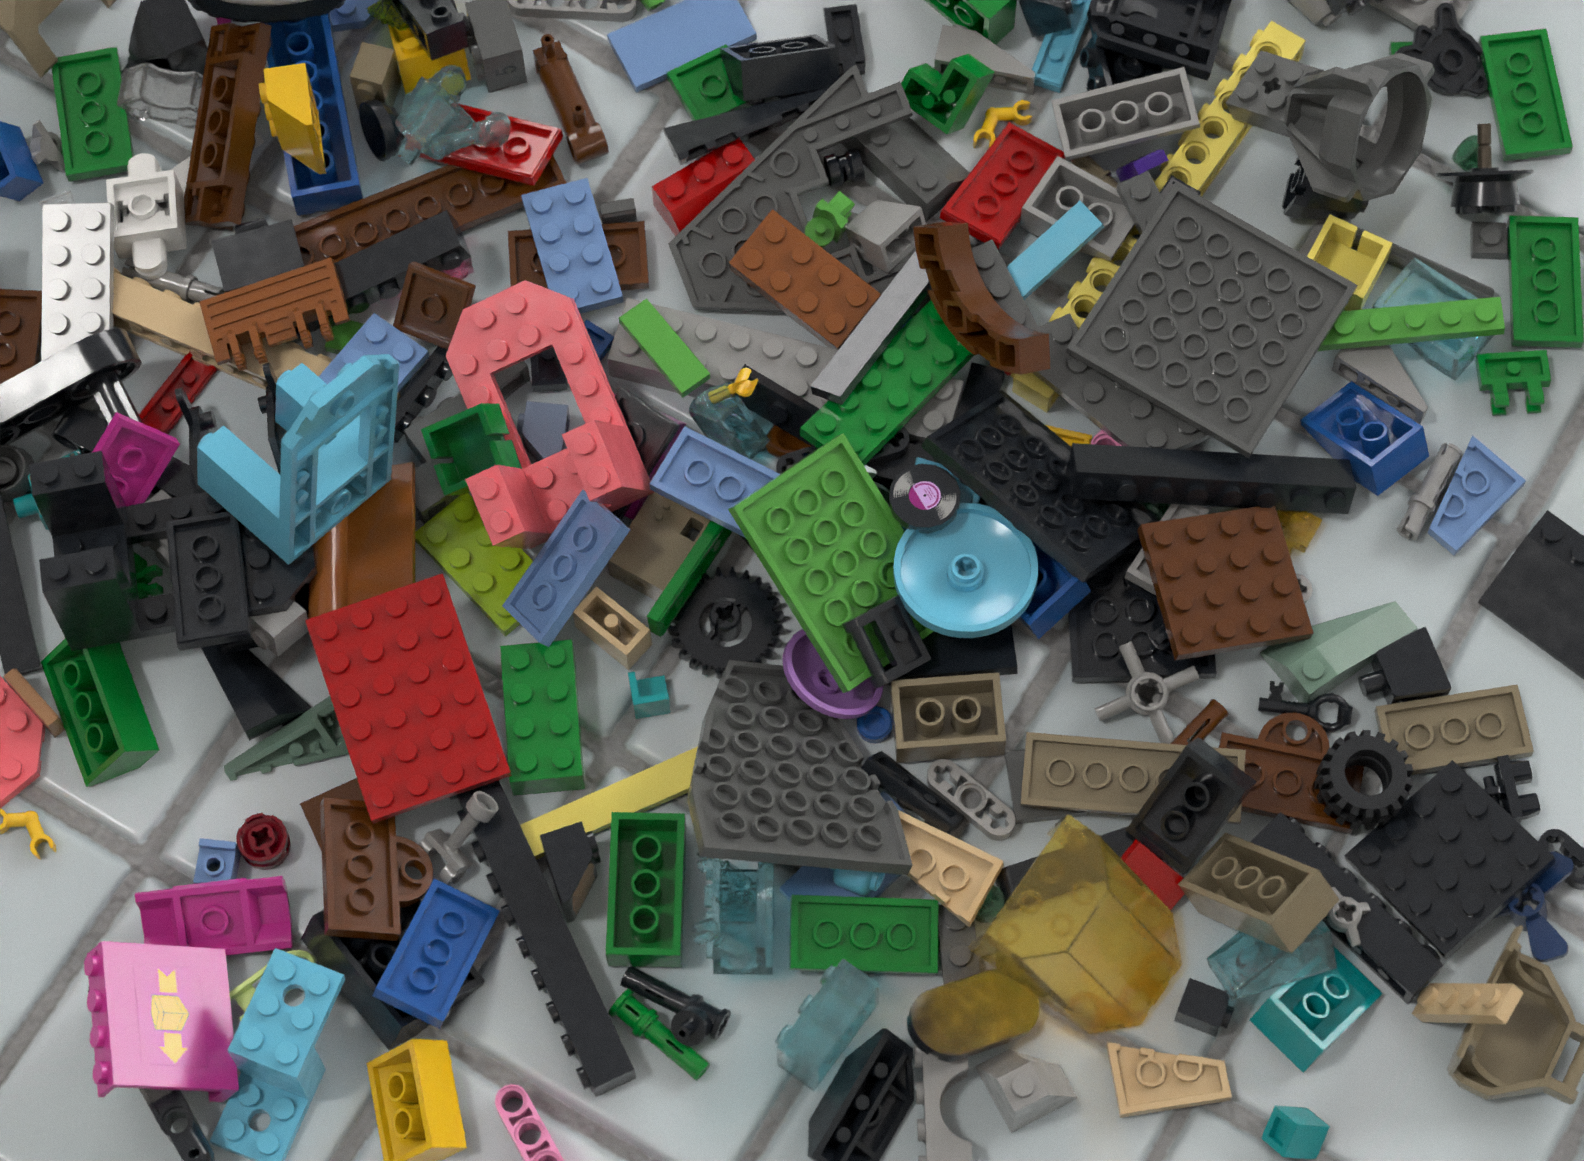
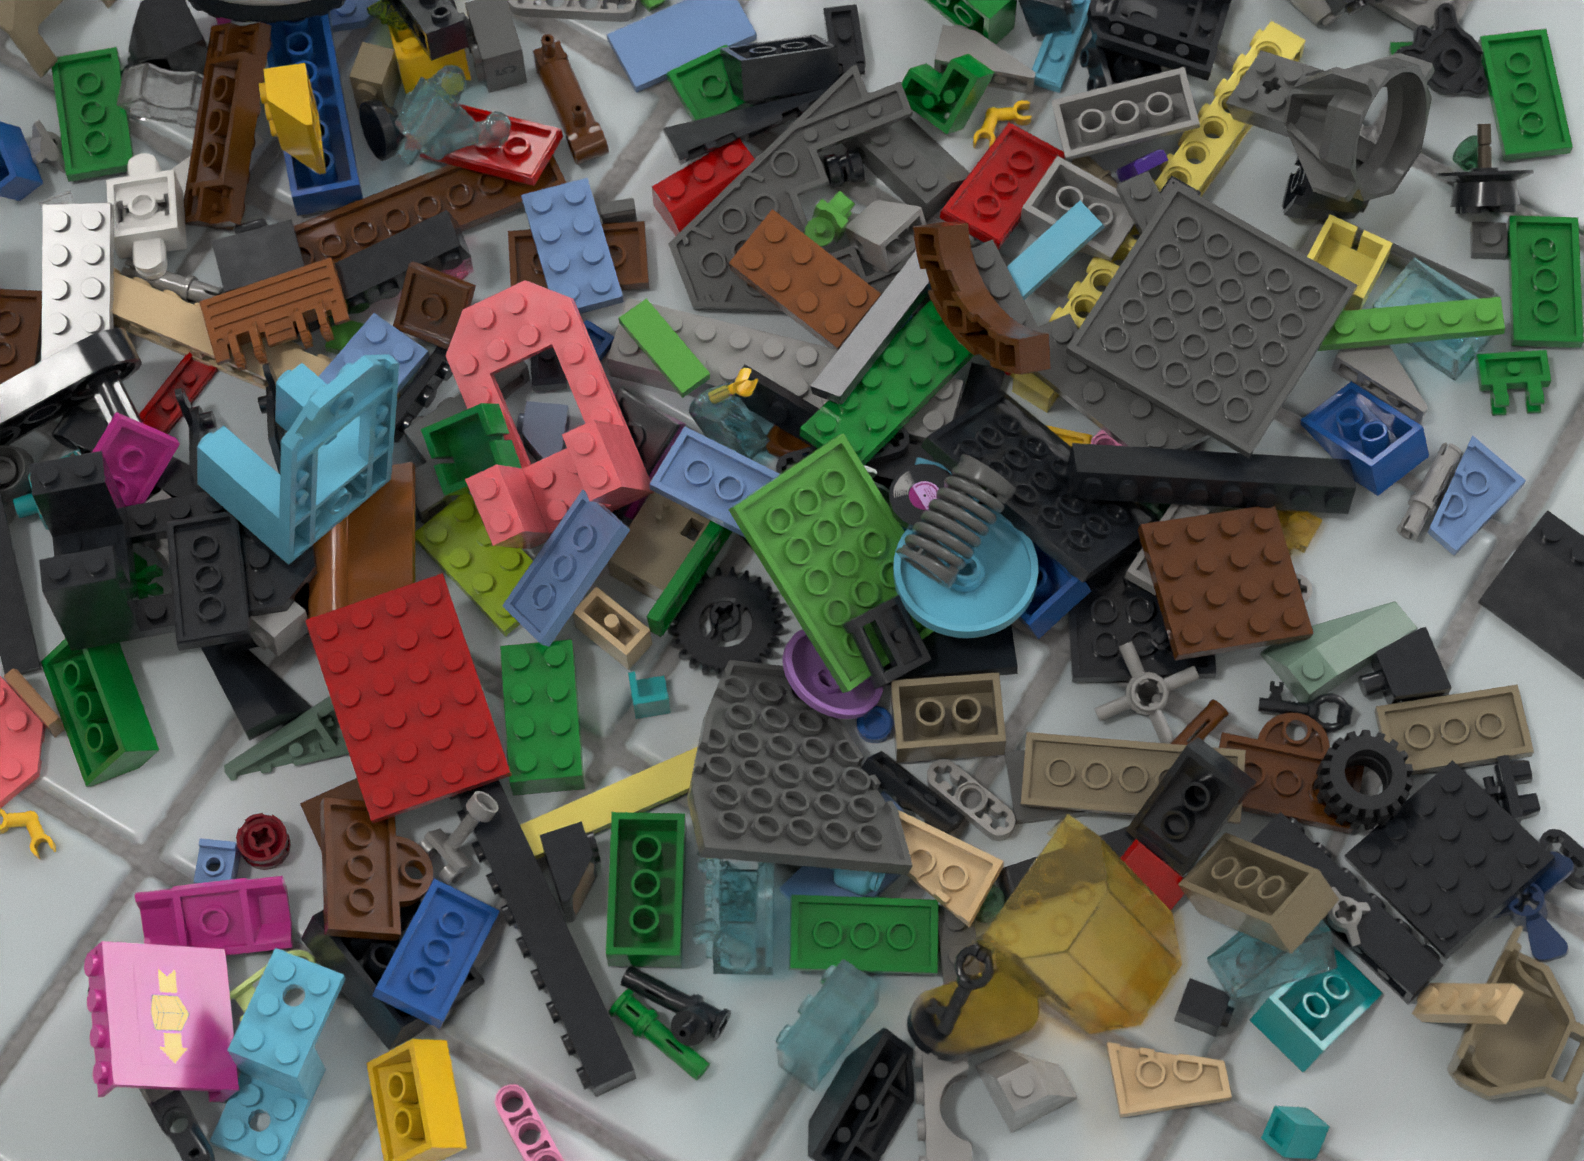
(925, 544): none -> dark grey piece
(949, 1014): none -> black piece

